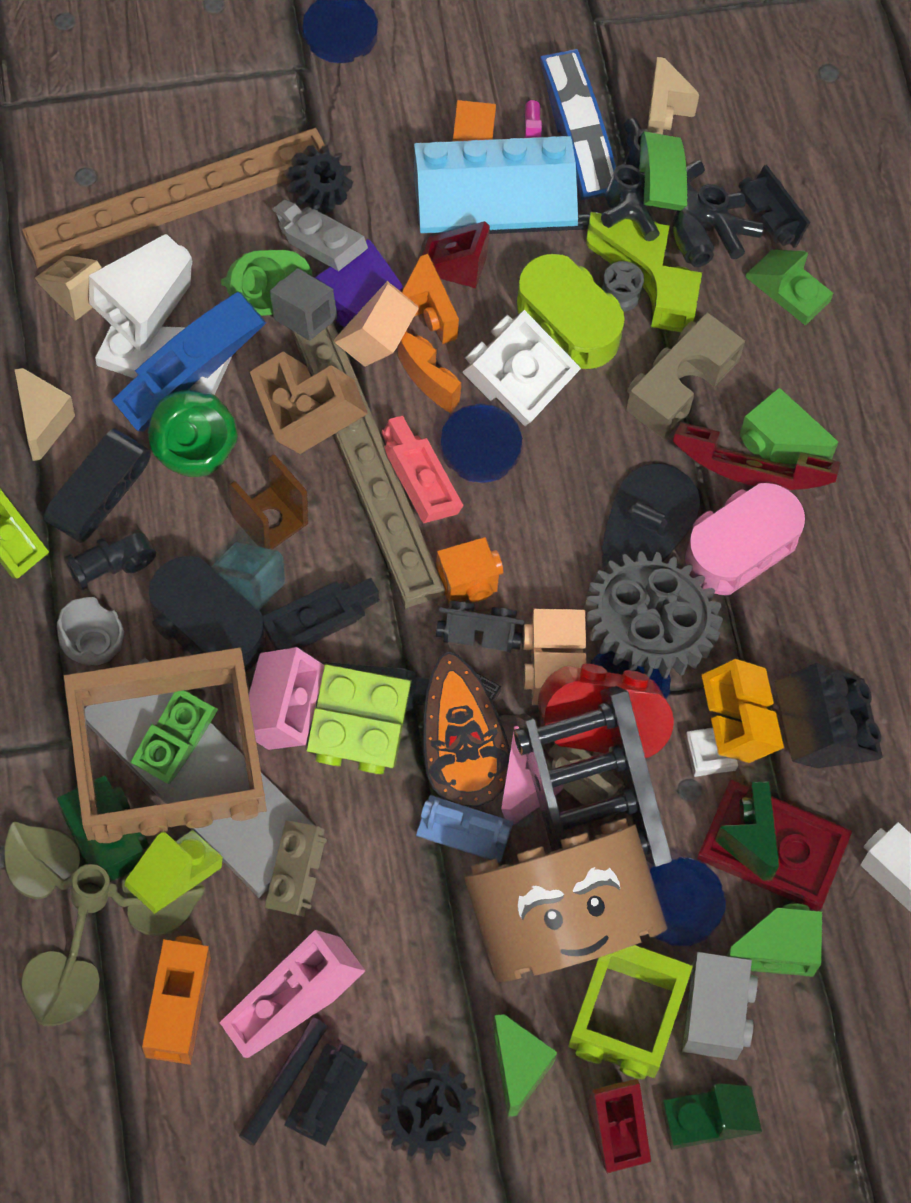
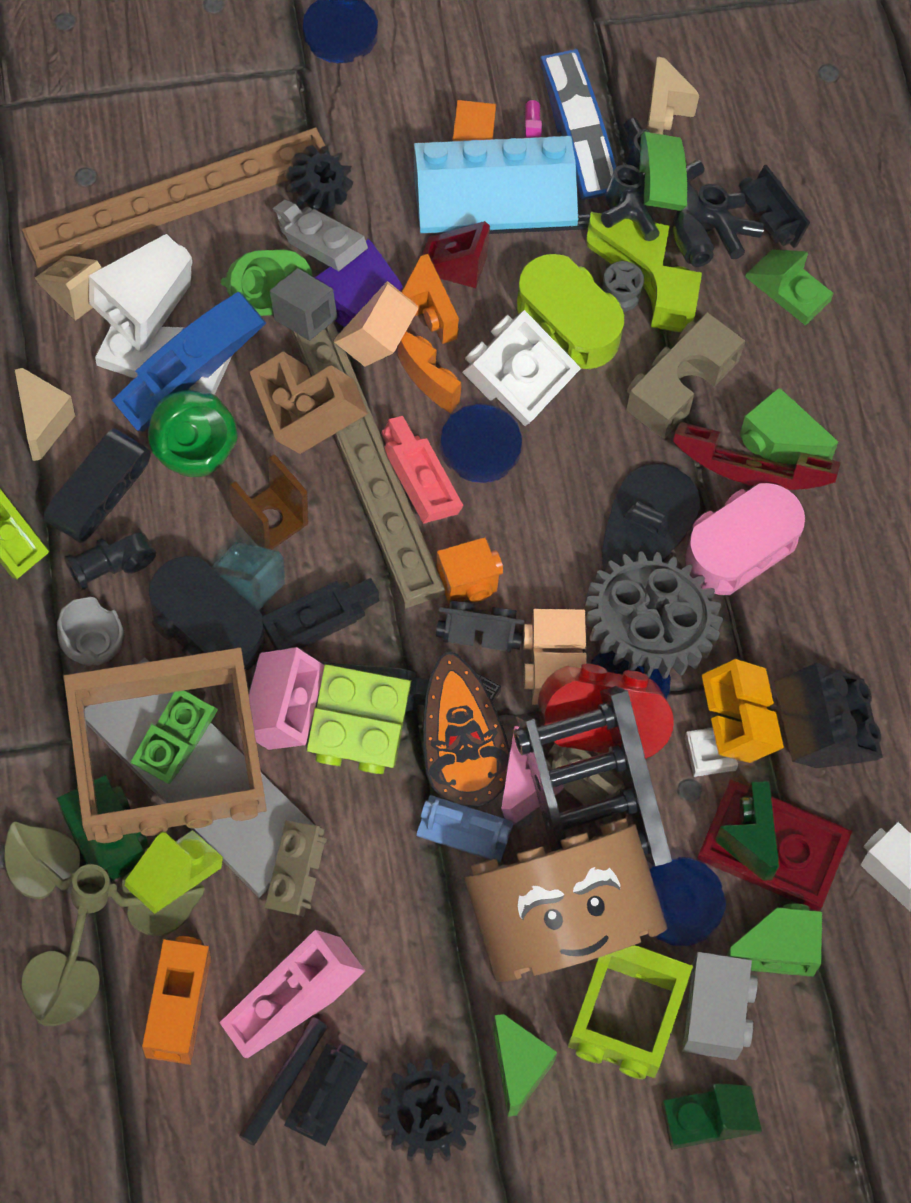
(619, 1125): dark red slope -> none

